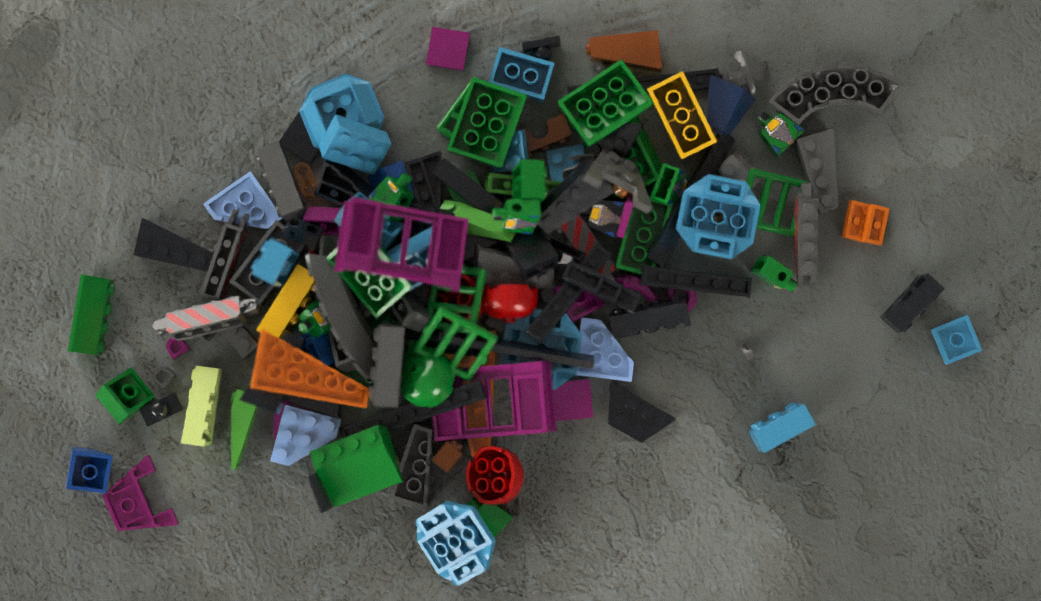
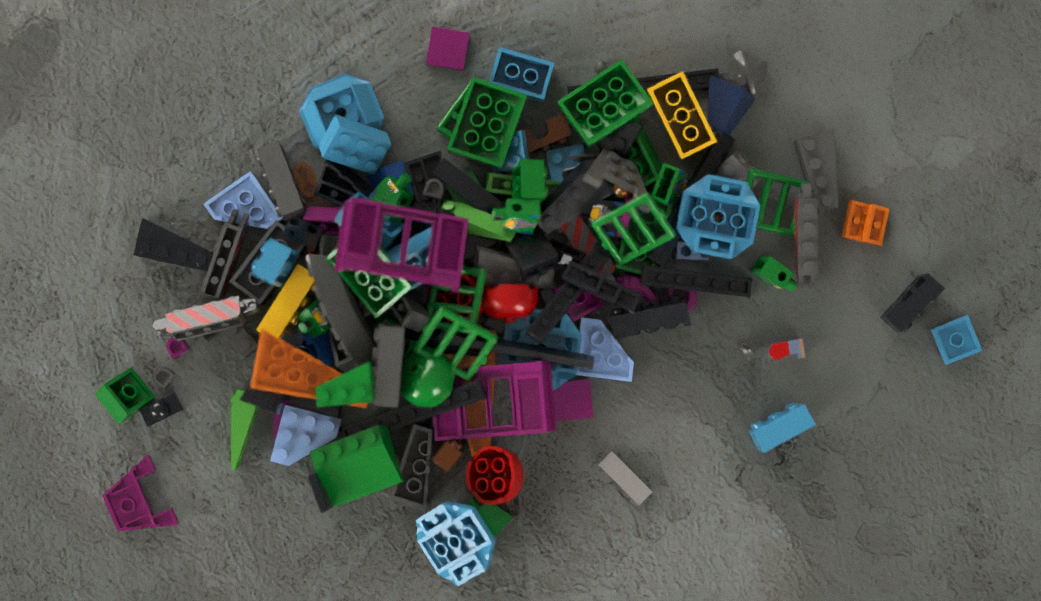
(88, 470): blue slope -> none
(91, 315): green slope -> none
(202, 406): yellowish green wedge -> none
(298, 140): black tile -> none
(348, 388): none -> green wing
(434, 189): none -> dark grey tile
(541, 47): black tile -> none
(625, 478): none -> light grey tile
(630, 207): none -> green bar
(635, 415): black wing -> none
(636, 50): dark orange slope -> none
(682, 252): none -> sand blue leg
(778, 132): torso -> none
(789, 347): none -> leg
(835, 87): dark grey brick -> none

